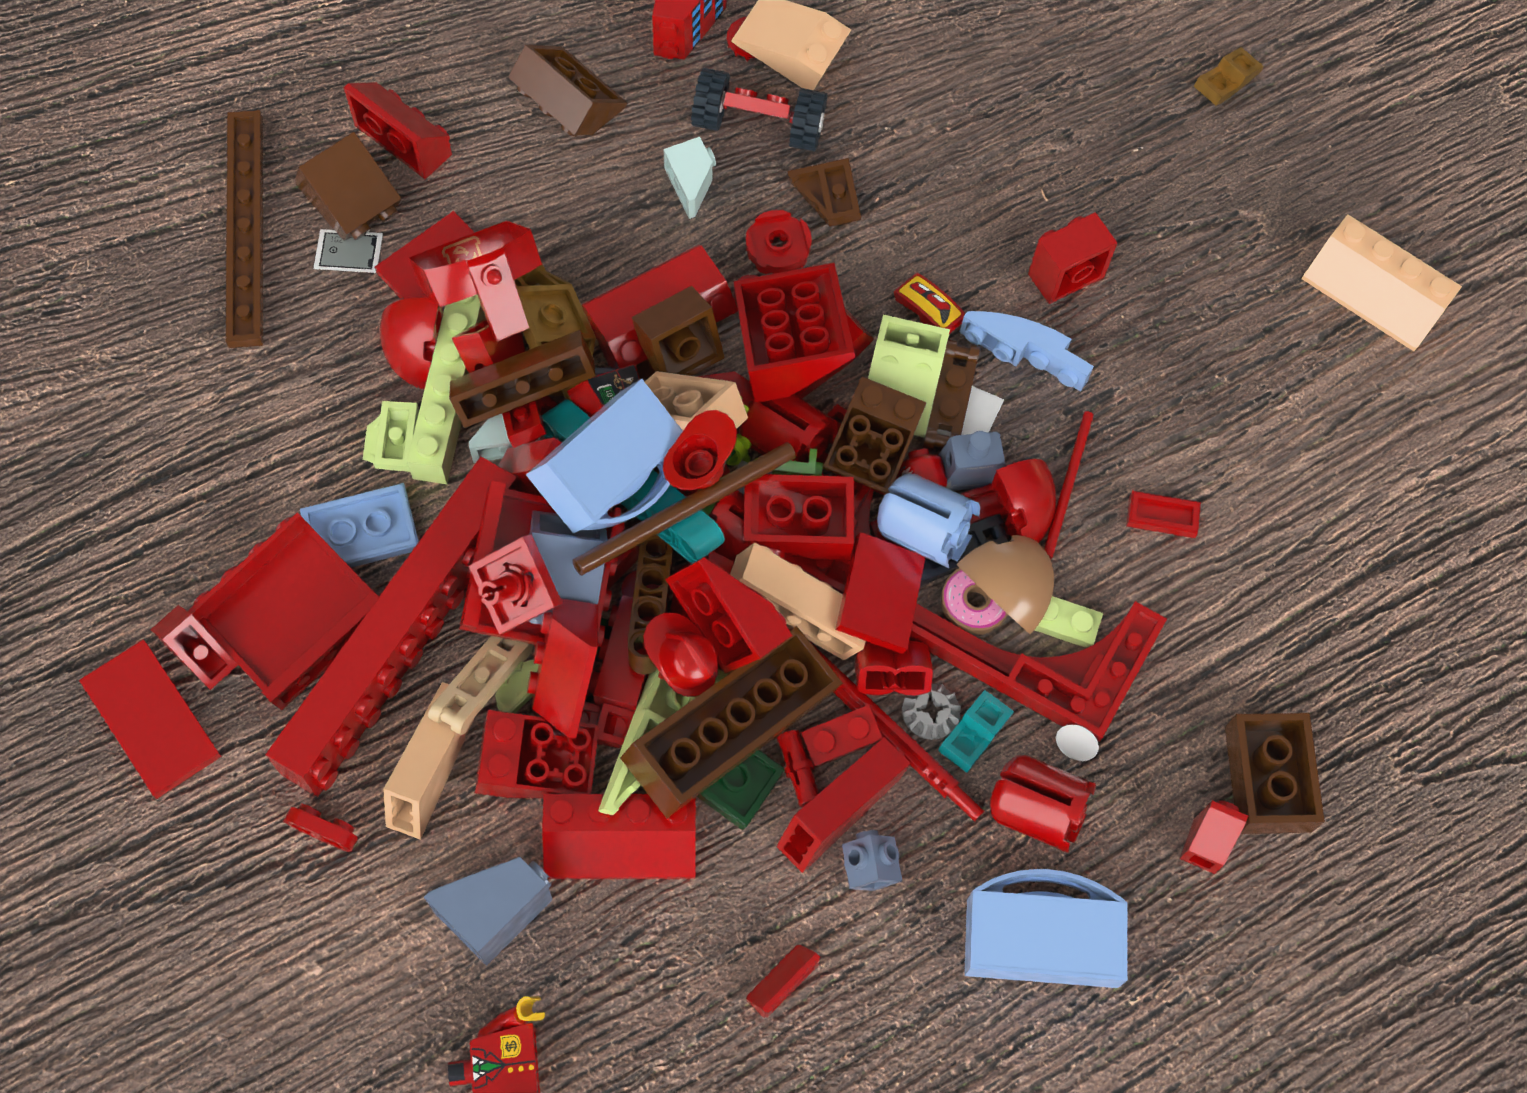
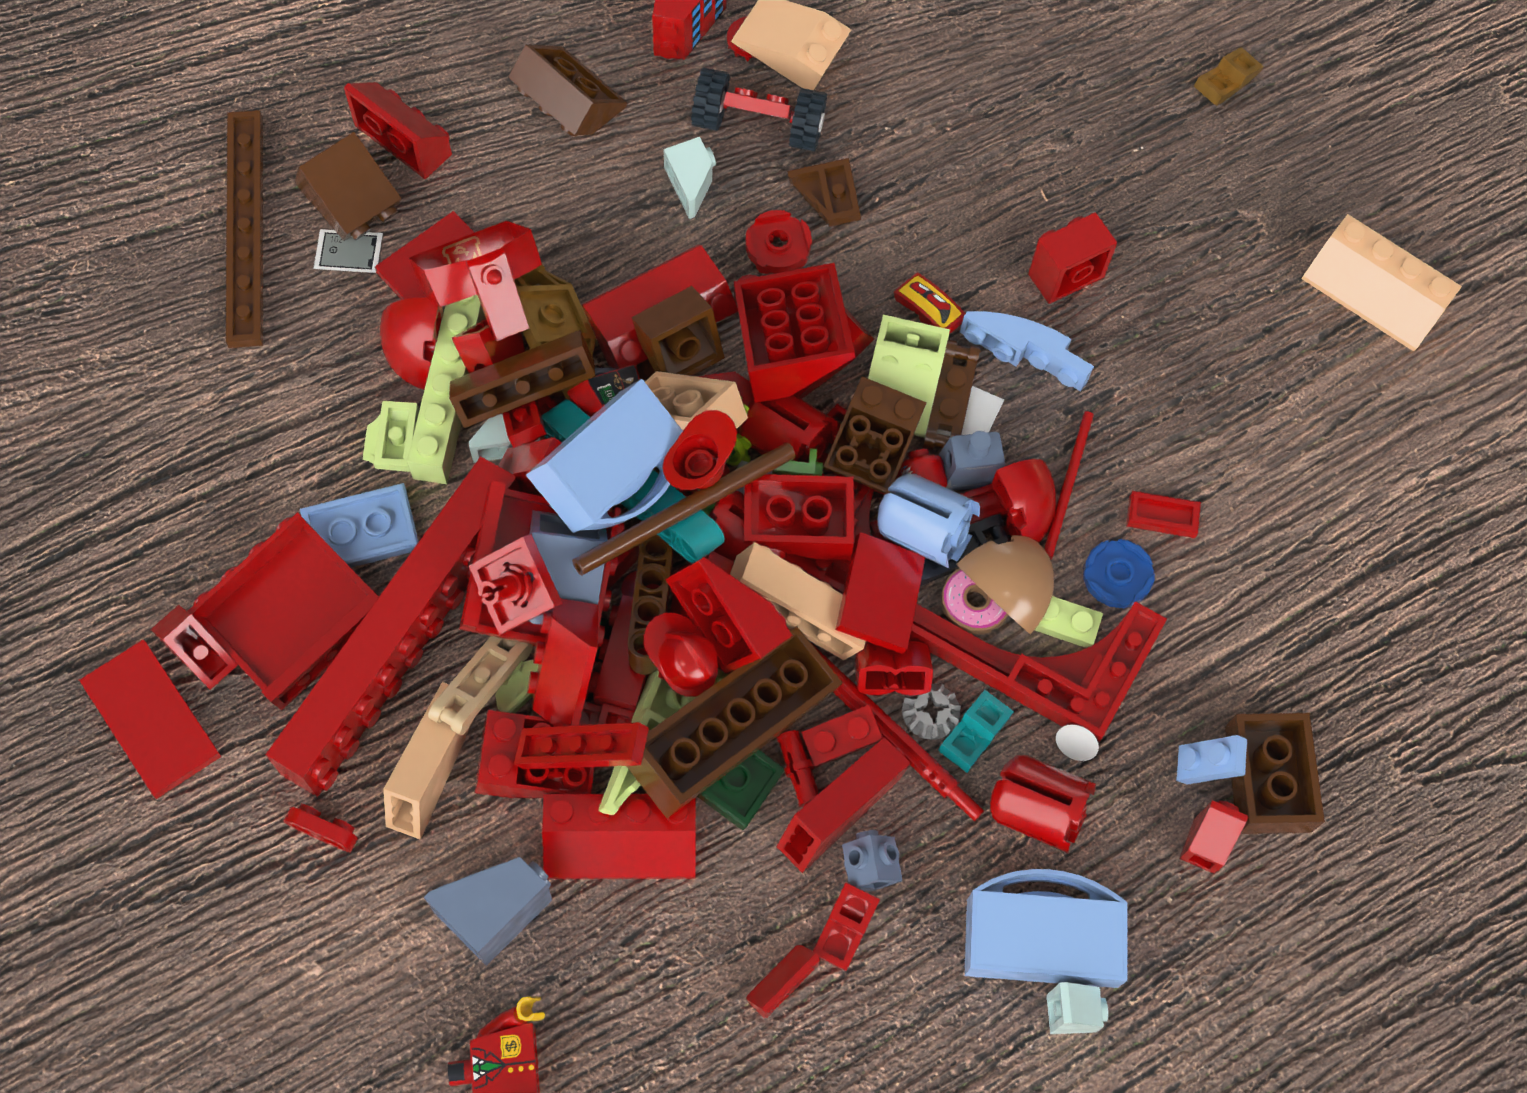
(582, 746): none -> red plate
(846, 926): none -> red slope
(1076, 1009): none -> light aqua slope
(1118, 573): none -> blue tile
(1212, 760): none -> light blue plate

